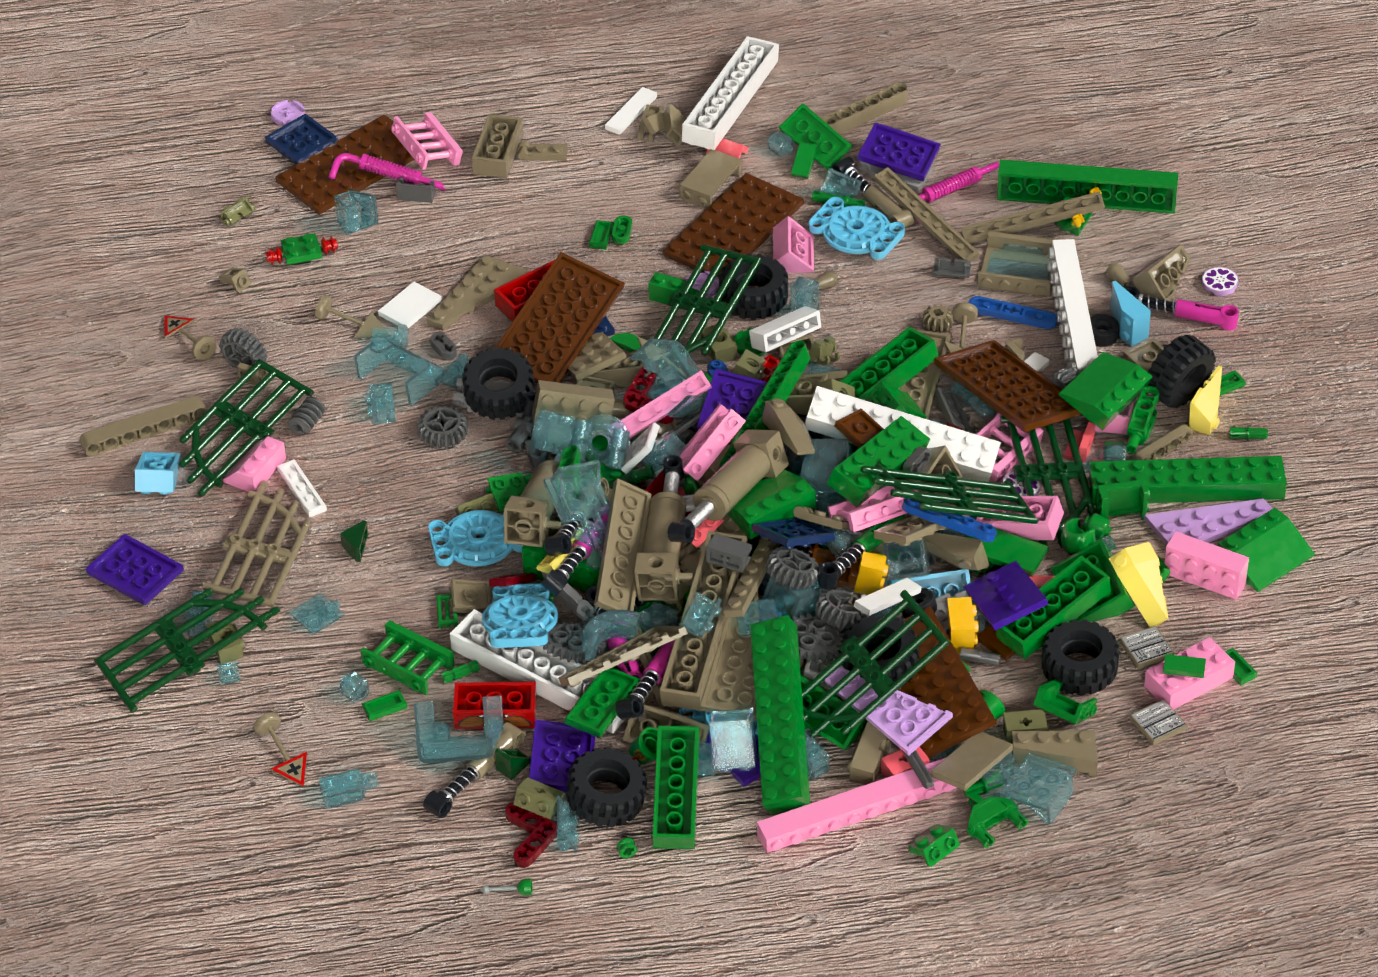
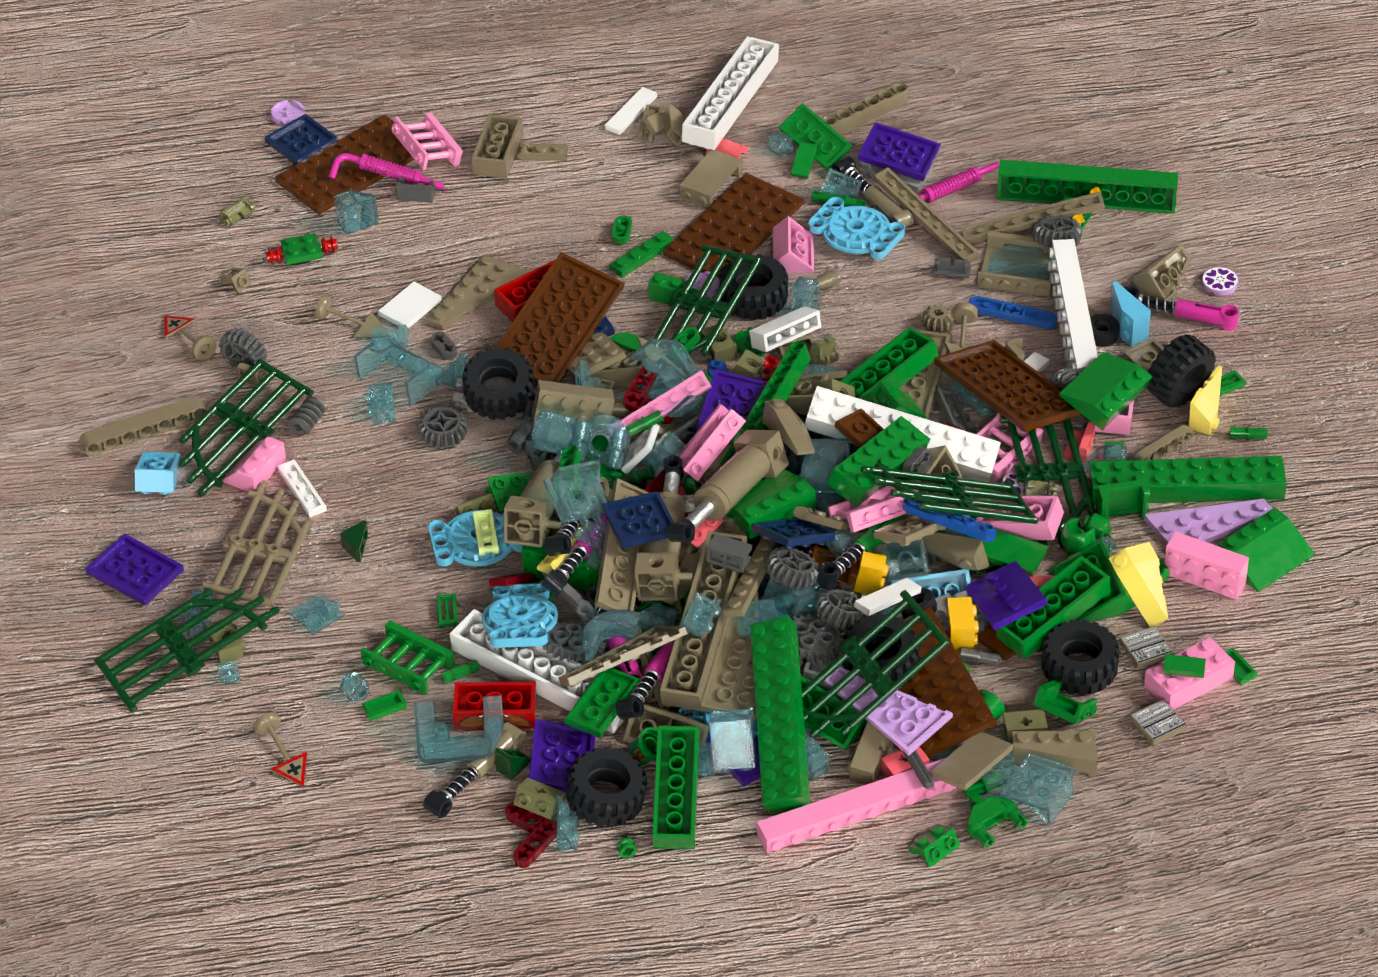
(346, 787): clear light blue hinge -> none
(470, 595): dark tan plate -> none
(485, 532): none -> yellowish green plate
(524, 887): hinge -> none
(582, 375): none -> clear light blue slope
(601, 235): green tile -> none
(638, 519): none -> dark blue plate
(641, 254): none -> green plate
(644, 423): none -> green axle
(685, 335): none -> green plate
(1040, 488): none -> olive piece
(1056, 228): none -> dark grey gear
(1116, 273): dark tan cone -> none
(1141, 420): green piece -> none

